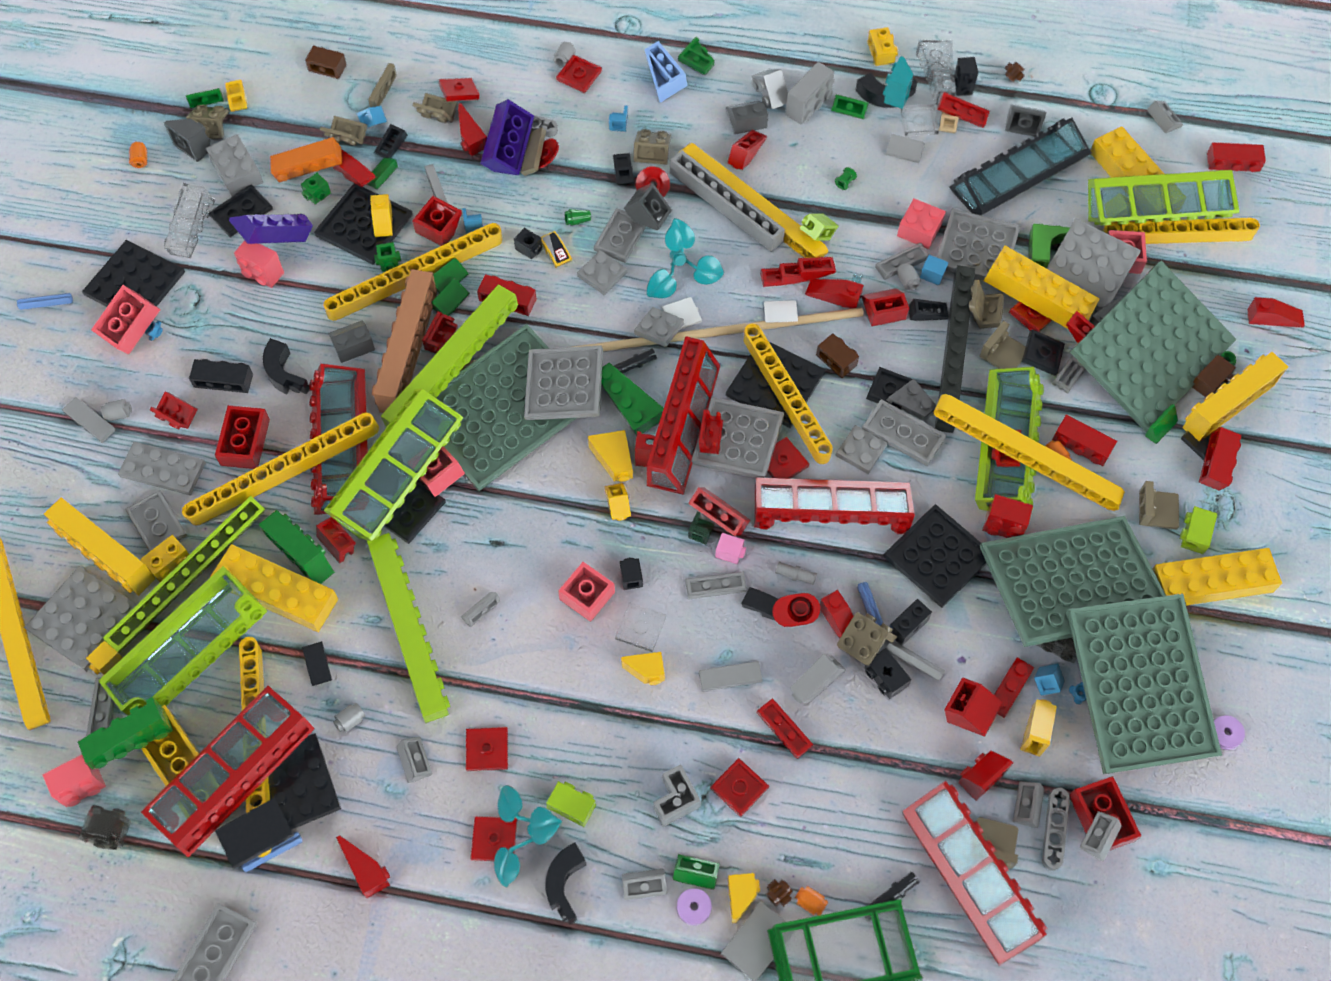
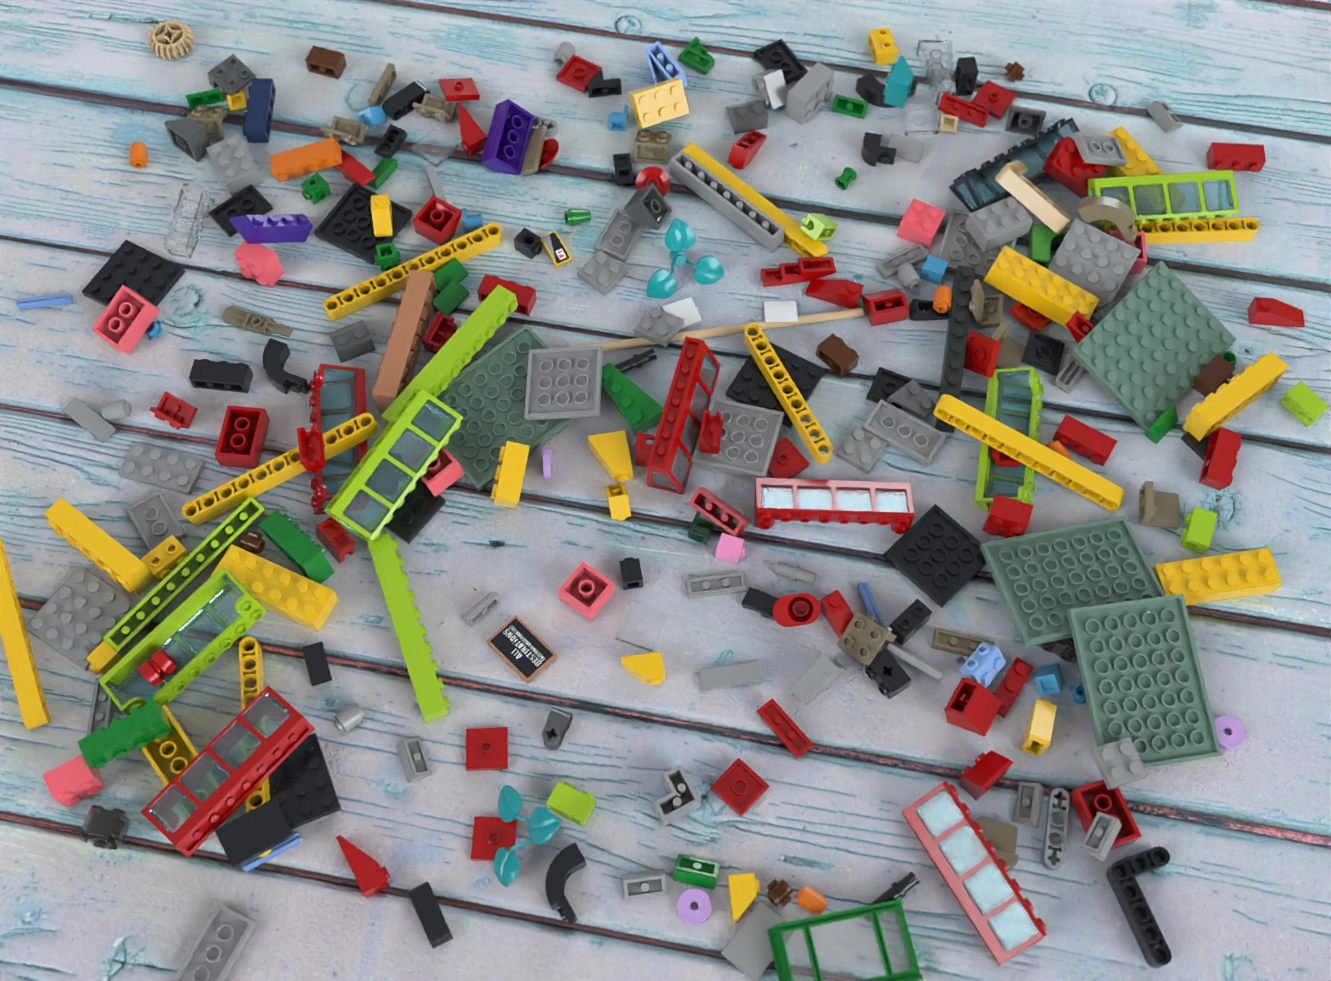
(157, 667): none -> red wheel
(171, 39): none -> tan gear
(231, 75): none -> dark grey bracket
(246, 321): none -> dark tan piece
(252, 542): none -> reddish brown gear
(260, 110): none -> dark blue brick
(311, 448): none -> red hinge
(401, 102): none -> black beam
(430, 915): none -> black beam
(435, 147): none -> clear tile
(510, 474): none -> yellow brick
(521, 649): none -> black tile
(547, 463): none -> lavender piece
(557, 725): none -> dark grey piece
(599, 87): none -> black slope
(658, 102): none -> yellow brick
(779, 56): none -> black tile
(873, 152): none -> black brick
(942, 299): none -> orange brick
(956, 642): none -> dark tan tile
(981, 354): none -> red plate
(984, 664): none -> light blue bracket
(994, 99): none -> red plate
(998, 223): none -> light grey brick
(1031, 197): none -> tan beam
(1069, 169): none -> red brick
(1099, 149): none -> light grey tile
(1112, 210): none -> dark tan arch
(1119, 763): none -> light grey plate
(1139, 902): none -> black beam
(1304, 404): none -> lime brick

